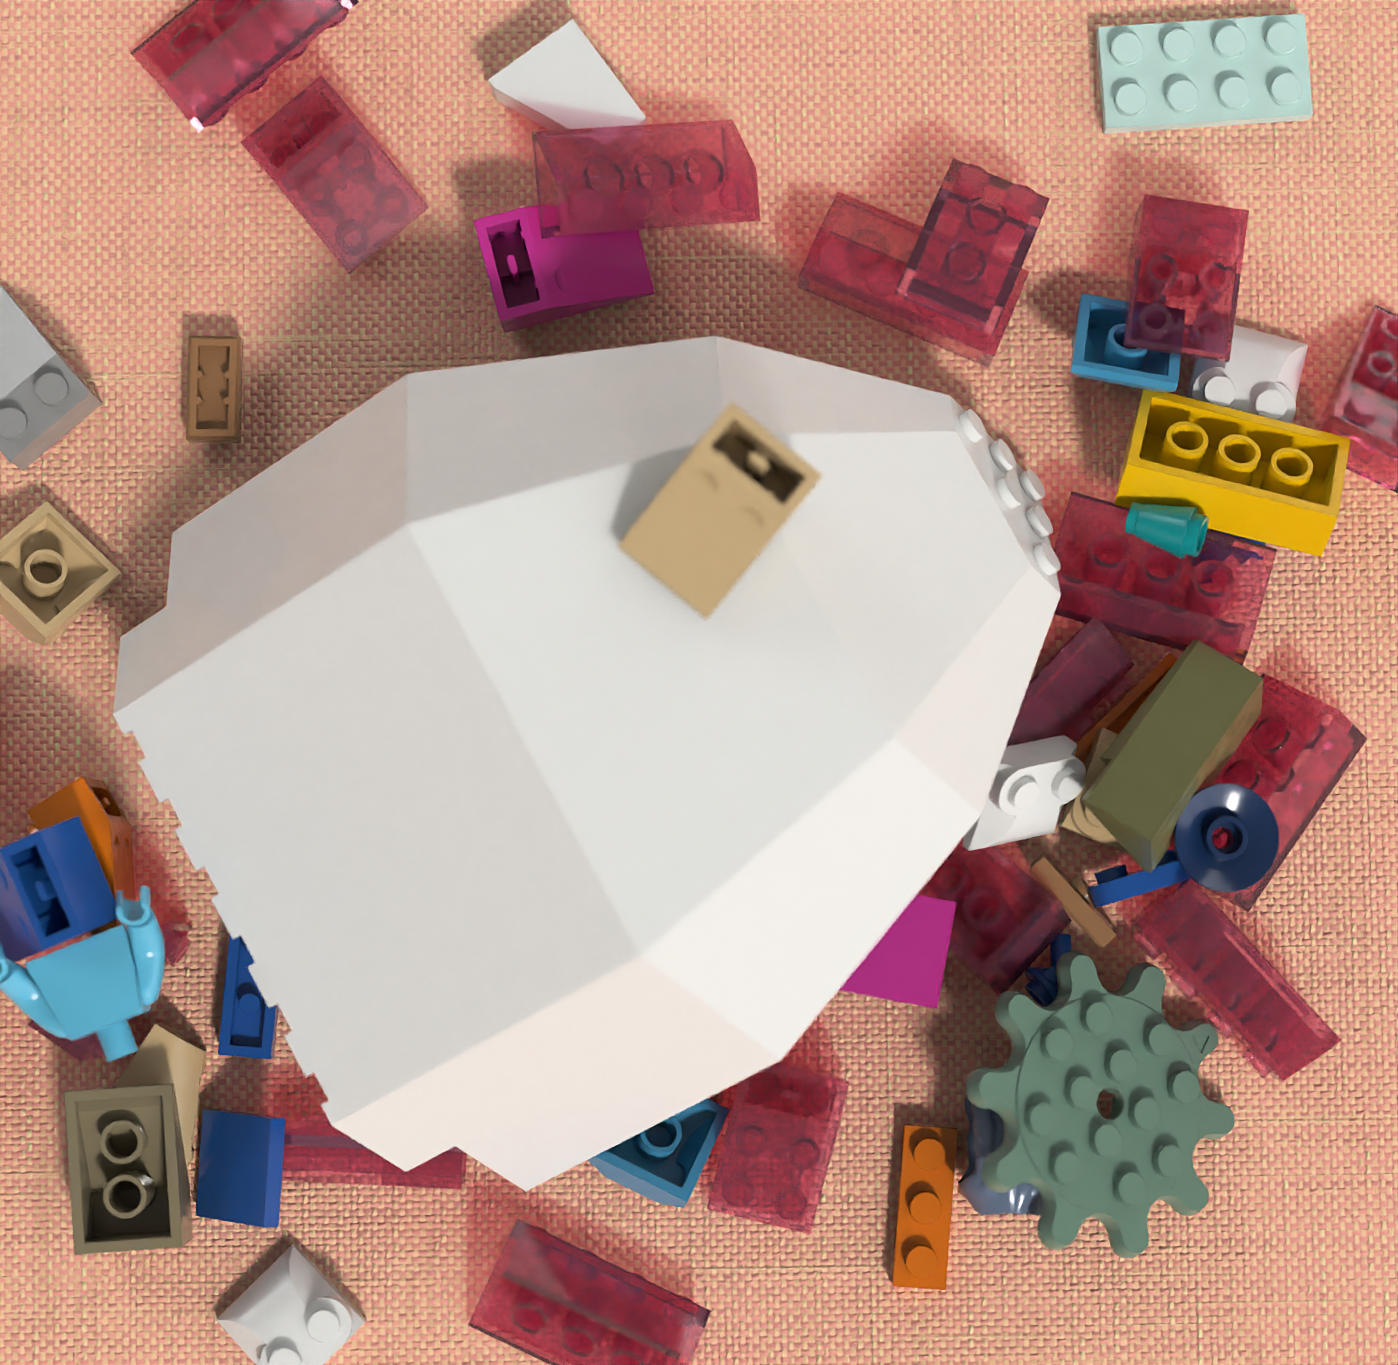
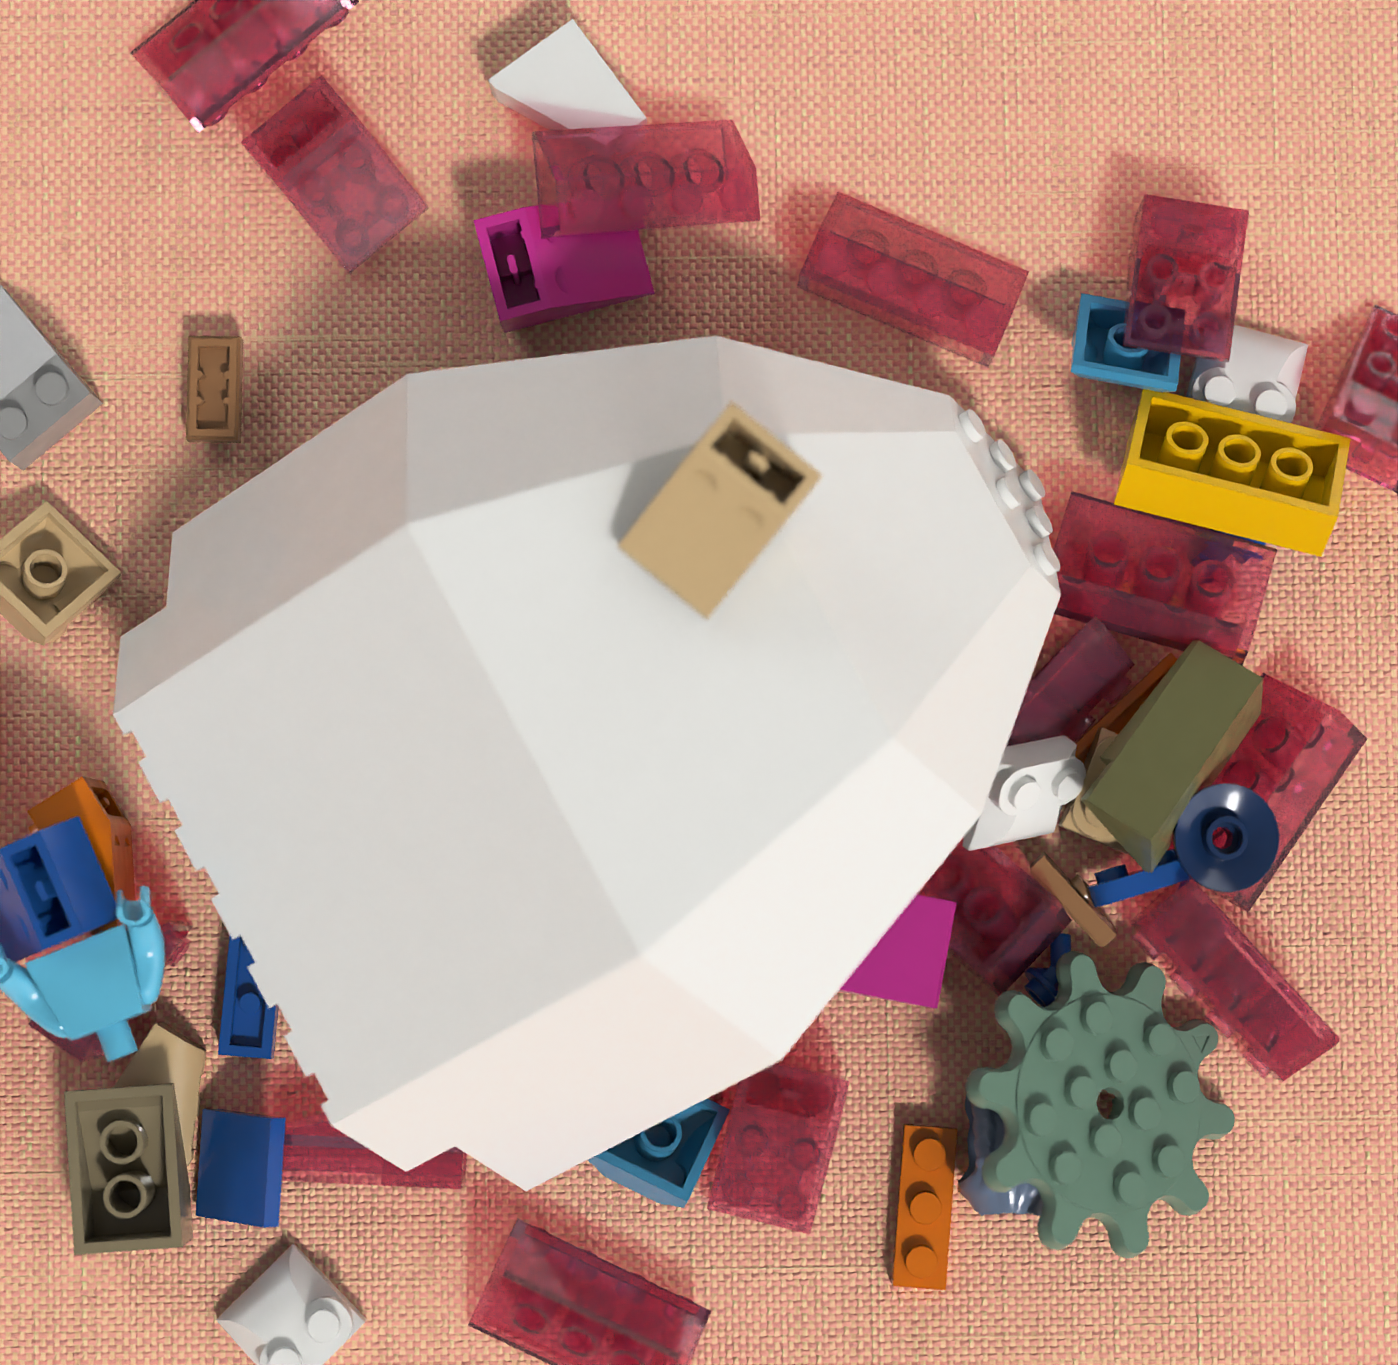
(972, 246): clear pink slope -> none
(1168, 527): teal cone -> none
(1204, 73): light aqua plate -> none

